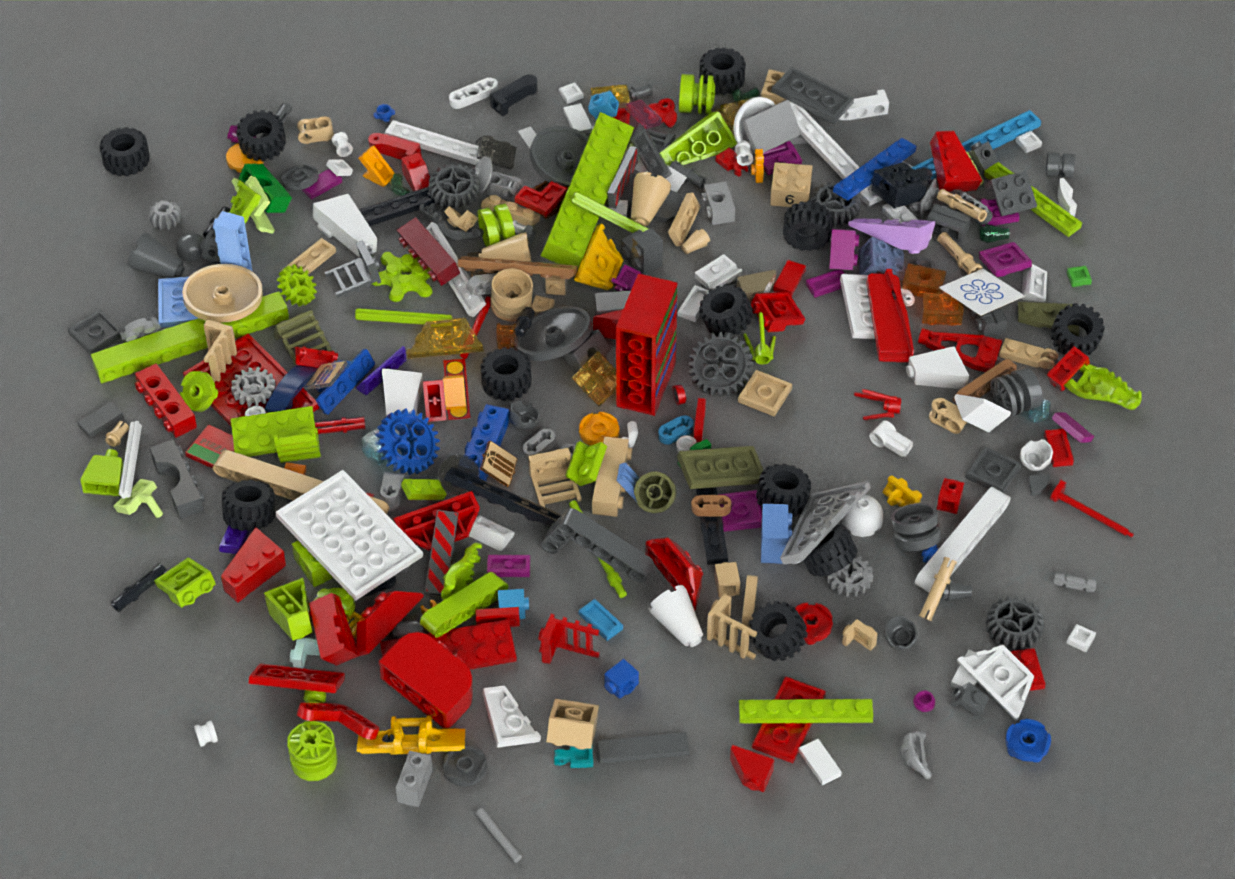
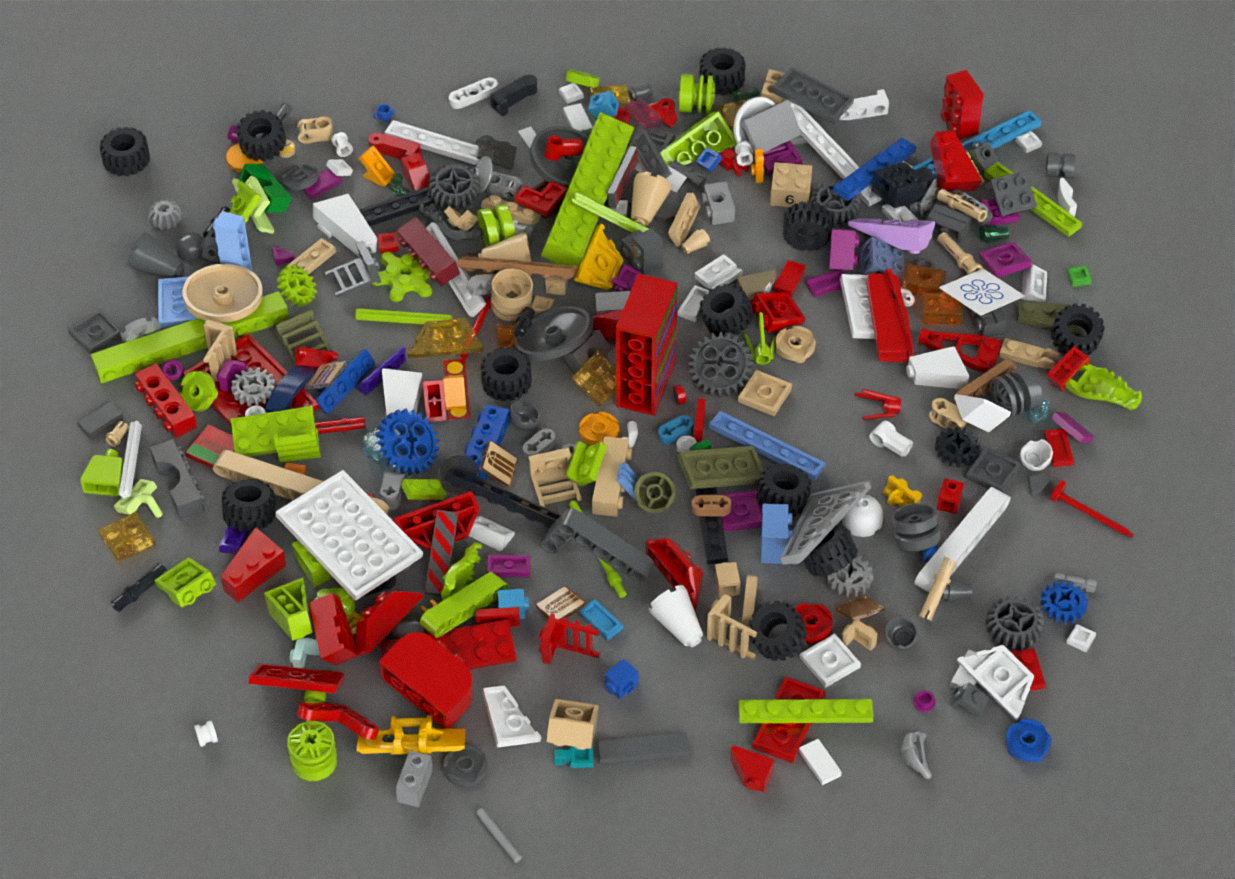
(127, 537): none -> clear yellow tile
(168, 369): none -> magenta cone
(228, 373): none -> magenta bracket
(282, 256): none -> magenta tile
(289, 149): none -> tan tile
(388, 242): none -> red plate
(560, 147): none -> red piece
(561, 603): none -> piece
(582, 78): none -> lime beam
(708, 159): none -> blue plate
(766, 444): none -> medium blue plate
(796, 353): none -> tan plate
(830, 660): none -> white tile
(860, 608): none -> clear orange piece
(957, 446): none -> black gear
(962, 104): none -> red brick
(1064, 602): none -> blue gear

